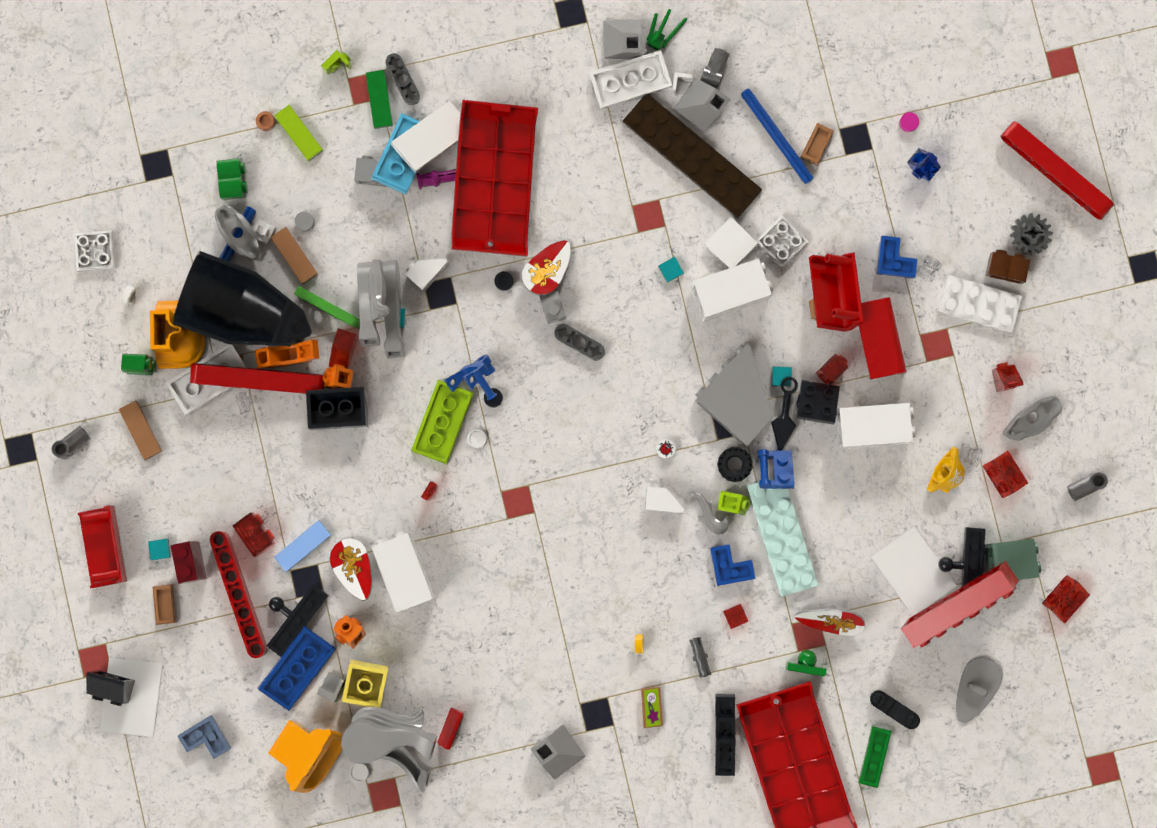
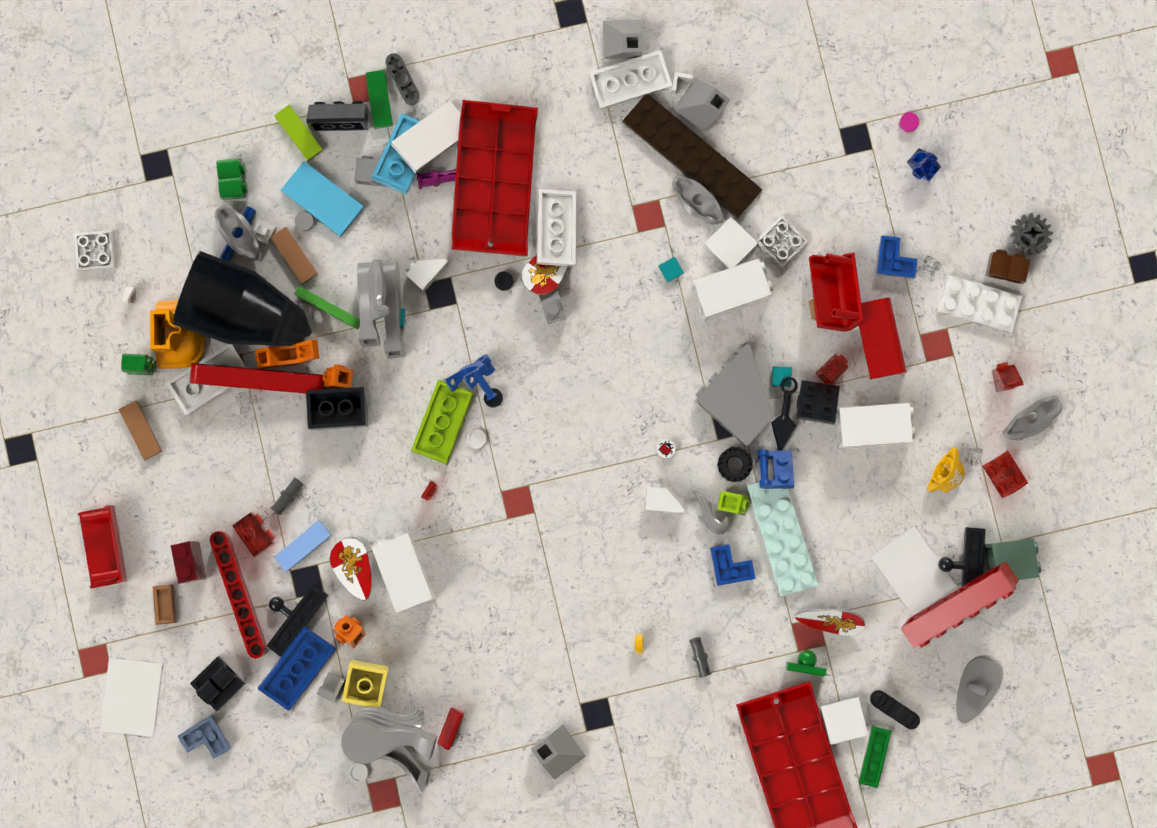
(72, 441): flat silver piece -> none
(109, 686): black slope -> none
(159, 549): teal tile -> none
(217, 683): none -> black plate
(265, 121): nougat tile -> none
(287, 496): none -> dark grey pin
(306, 755): light orange piece -> none
(322, 198): none -> medium azure tile
(332, 64): lime bracket -> none
(337, 116): none -> black slope
(343, 348): clear red slope -> none
(556, 227): none -> white plate
(589, 353): dark grey beam -> none
(651, 707): slope -> none
(656, 39): green plant -> none
(686, 190): none -> light grey piece
(713, 72): flat silver piece -> none
(725, 735): black slope -> none
(735, 616): clear red tile -> none
(777, 136): blue axle -> none
(817, 144): medium nougat tile -> none
(844, 720): none -> white tile
(1057, 170): red beam -> none
(1066, 598): clear red bracket -> none
(1086, 486): flat silver piece -> none

